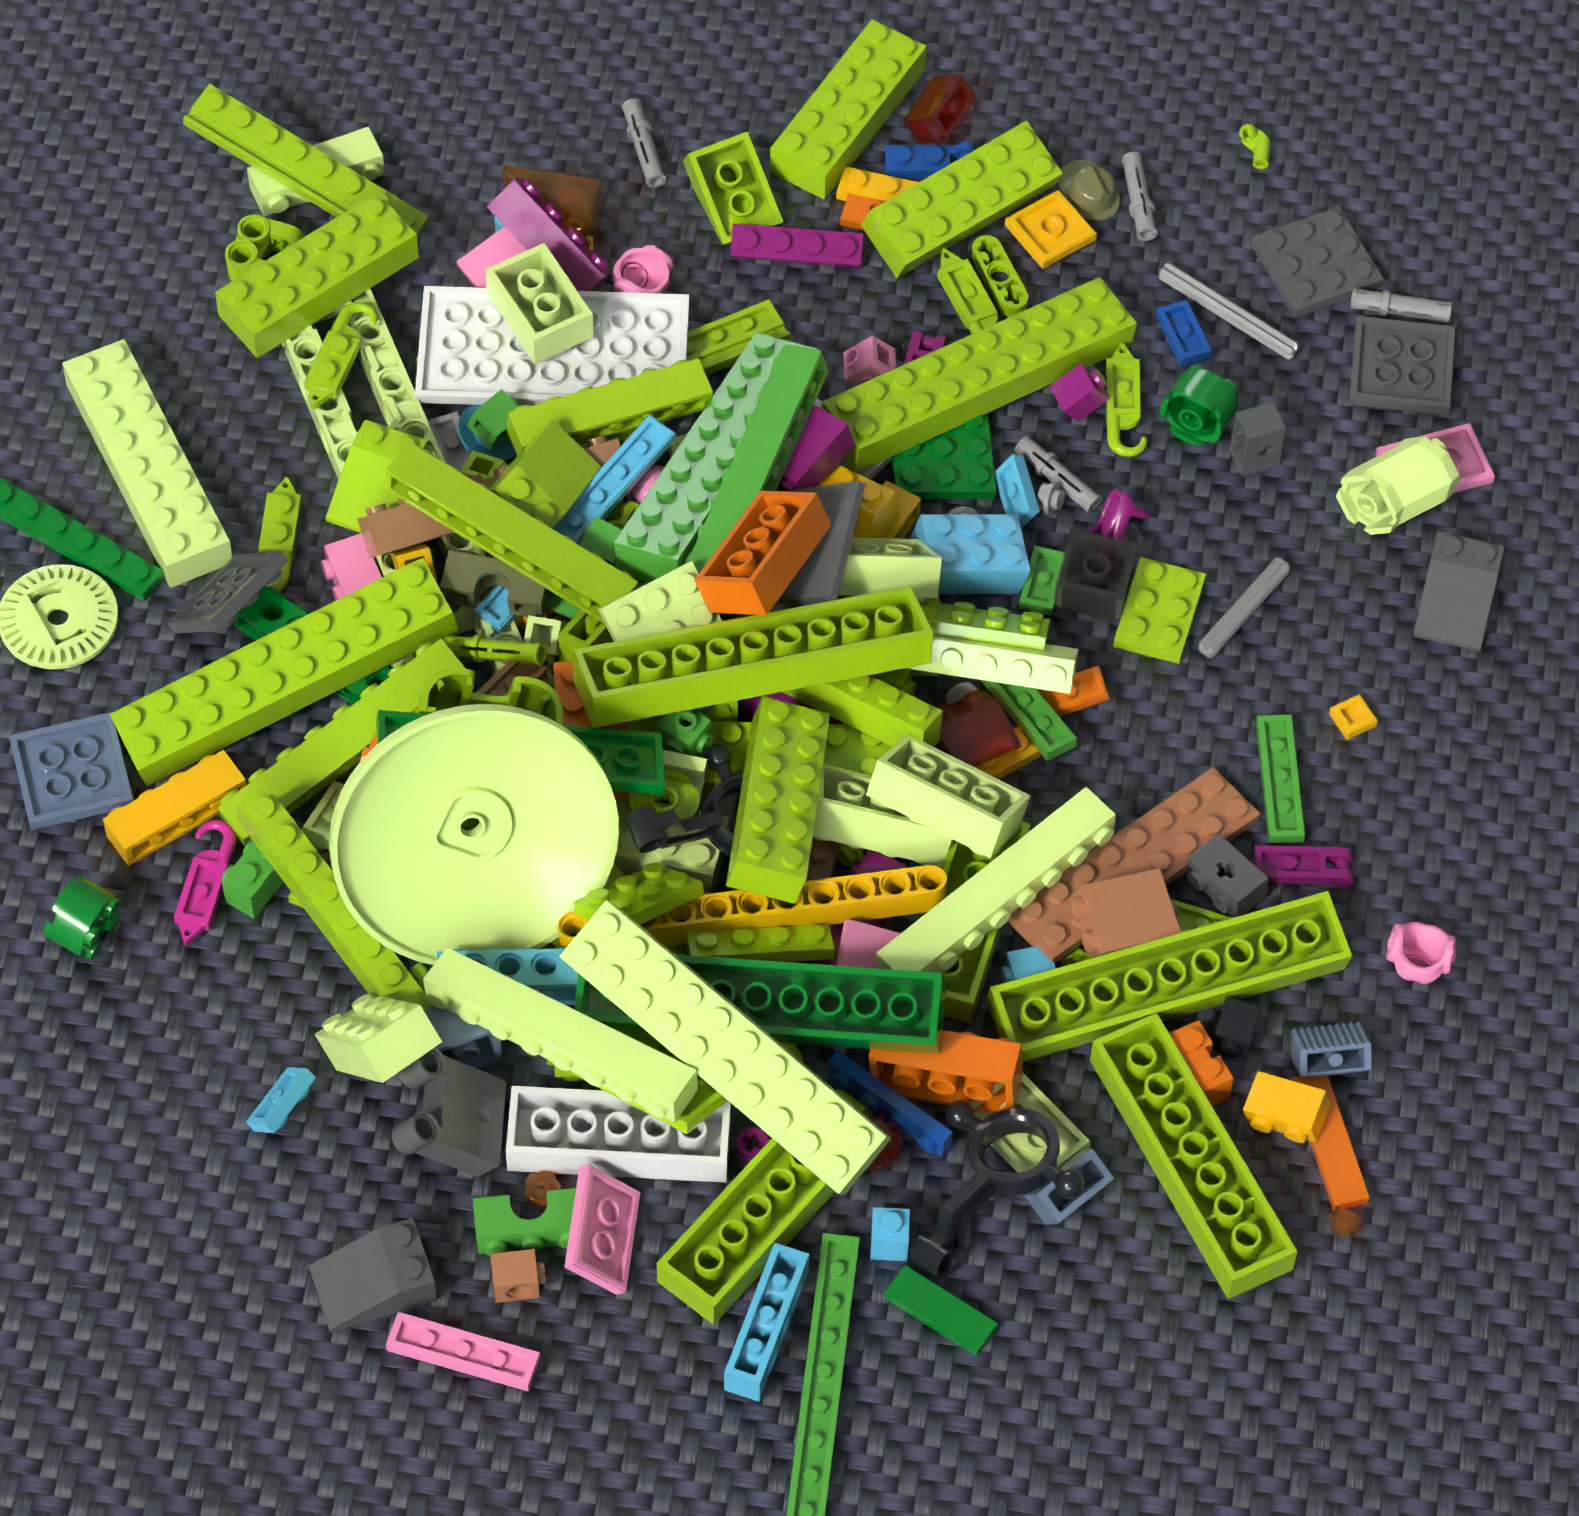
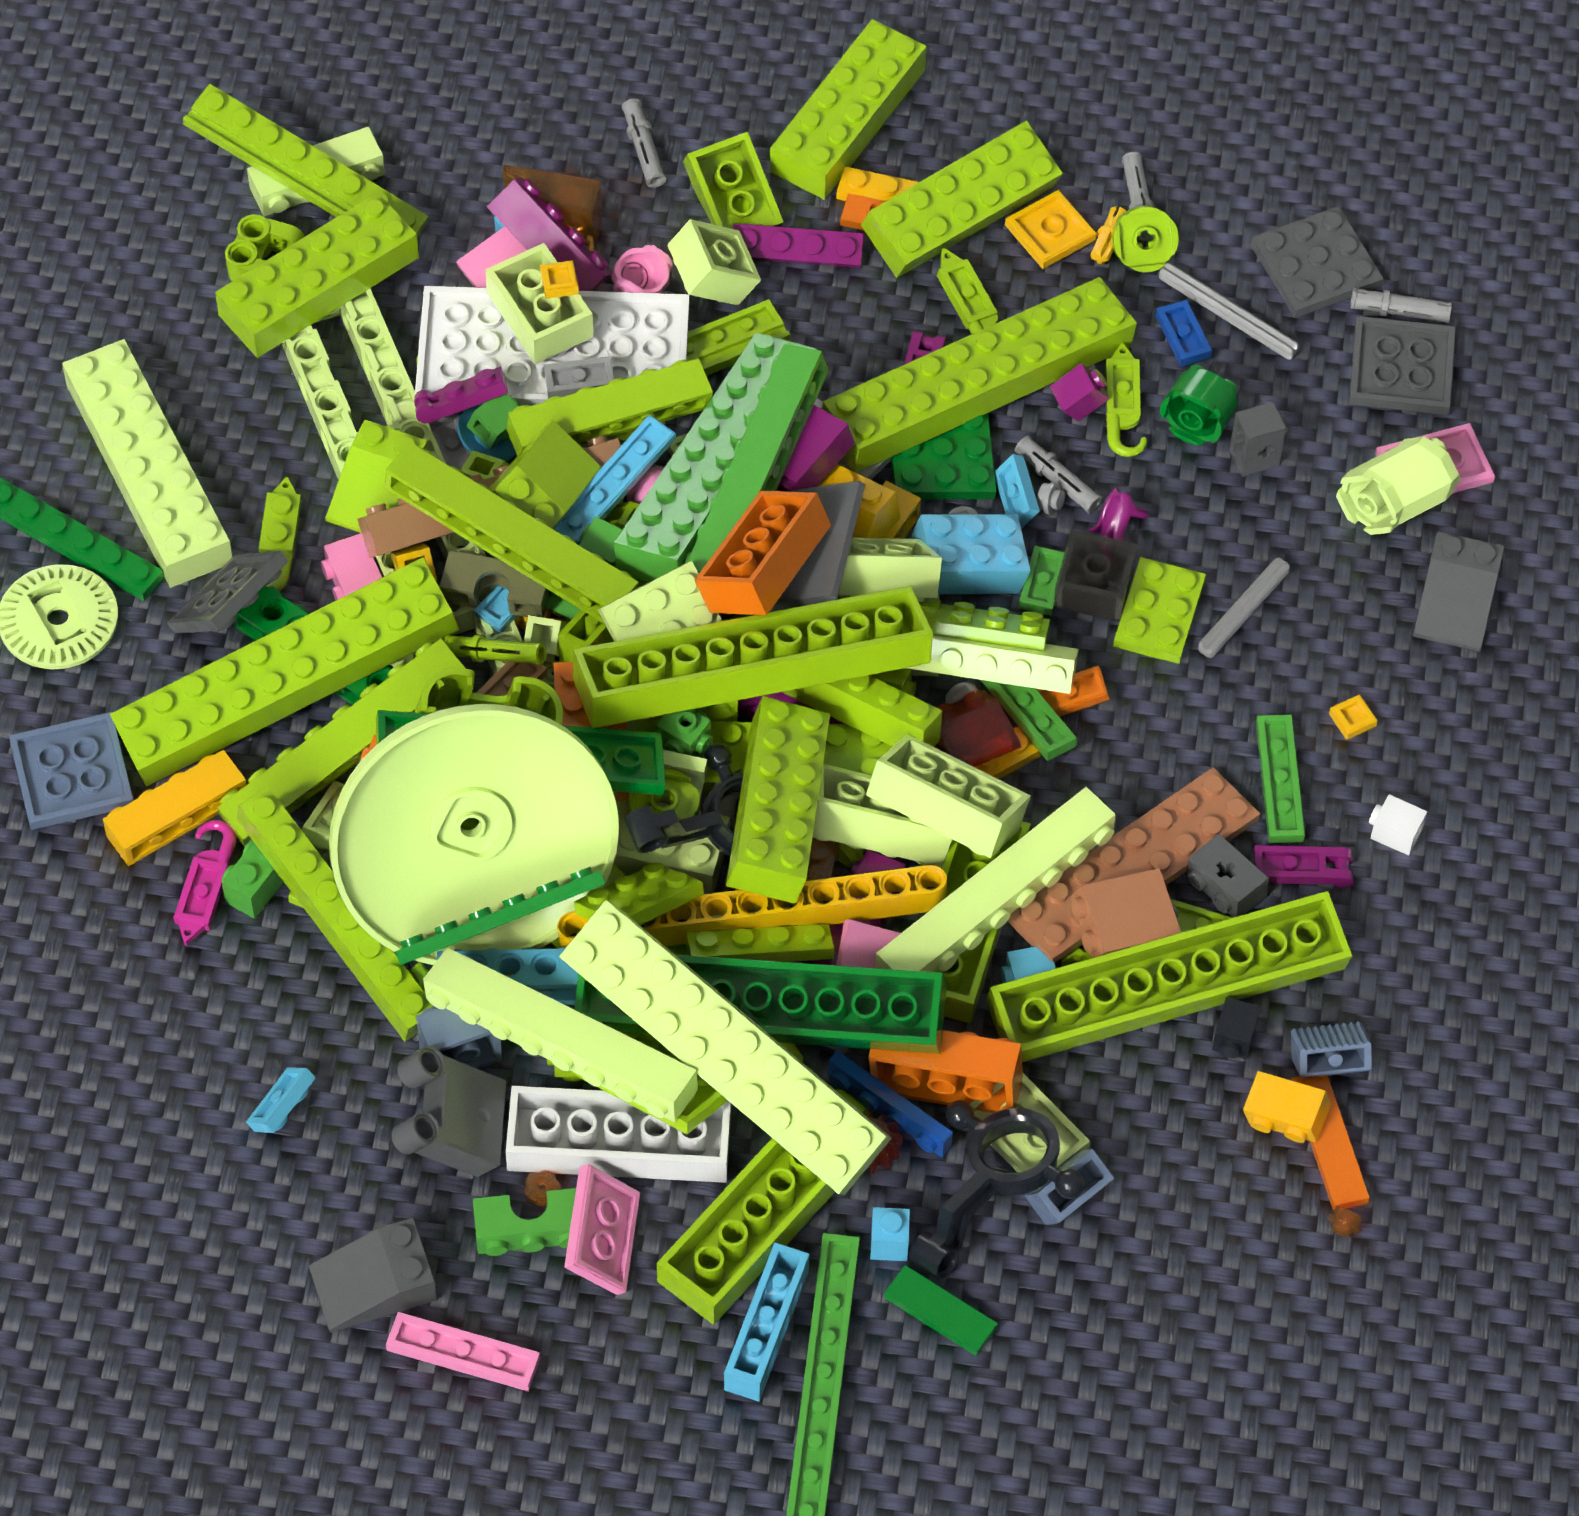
(82, 917): green brick -> none
(336, 355): lime plate -> none
(377, 1037): yellowish green brick -> none
(460, 395): none -> magenta plate
(486, 920): none -> green plate
(516, 1275): nougat brick -> none
(559, 279): none -> yellow tile
(571, 376): none -> light grey plate
(714, 262): none -> yellowish green brick
(746, 1137): magenta bush -> none
(868, 360): bright pink brick -> none
(922, 160): blue plate -> none
(940, 108): clear red brick -> none
(999, 263): lime beam -> none
(1089, 189): olive piece -> none
(1103, 247): none -> yellow axle
(1159, 249): none -> lime plate
(1193, 1156): lime brick -> none
(1209, 1072): orange brick -> none
(1258, 143): lime arm -> none
(1397, 824): none -> white brick
(1420, 951): bright pink hair -> none

